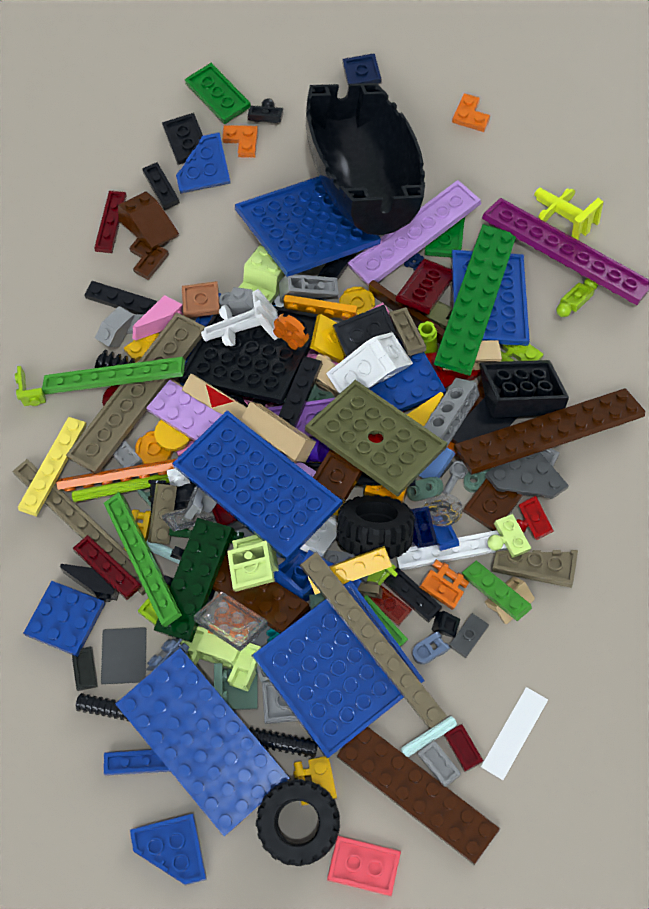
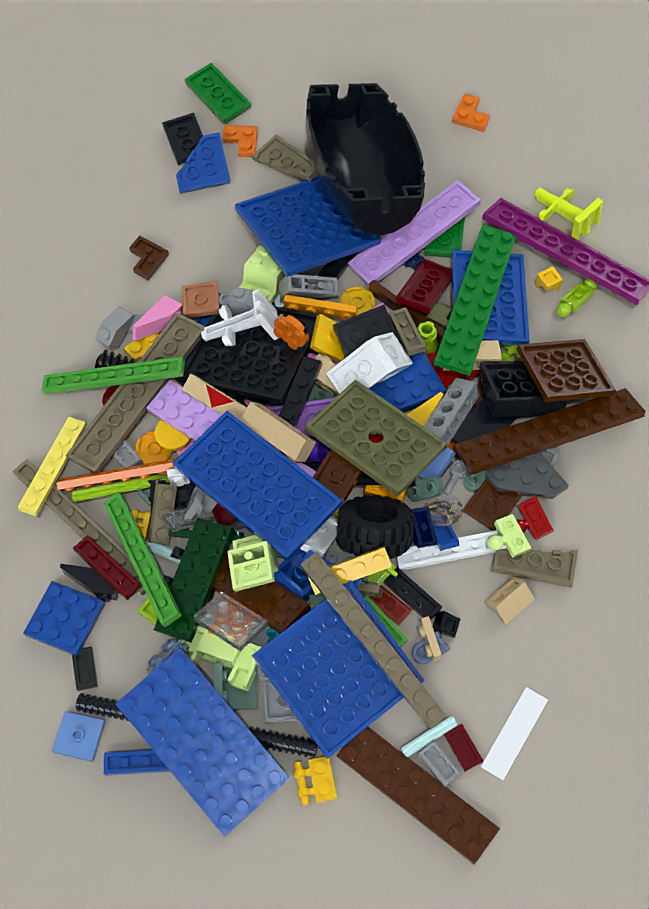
(28, 397): lime bracket -> none
(78, 736): none -> medium blue plate
(109, 223): dark red tile -> none
(116, 297): black plate -> none
(123, 655): dark grey sticker -> none
(147, 220): reddish brown slope -> none
(160, 185): black plate -> none
(172, 848): blue plate -> none
(266, 112): black plate -> none
(269, 832): black tyre -> none
(285, 157): none -> dark tan wing
(362, 69): dark blue plate -> none
(364, 866): coral tile -> none
(432, 648): none -> tan plate
(442, 589): orange plate -> none
(468, 635): dark grey plate -> none
(497, 590): bright green plate -> none
(549, 279): none -> yellow panel
(565, 370): none -> reddish brown plate

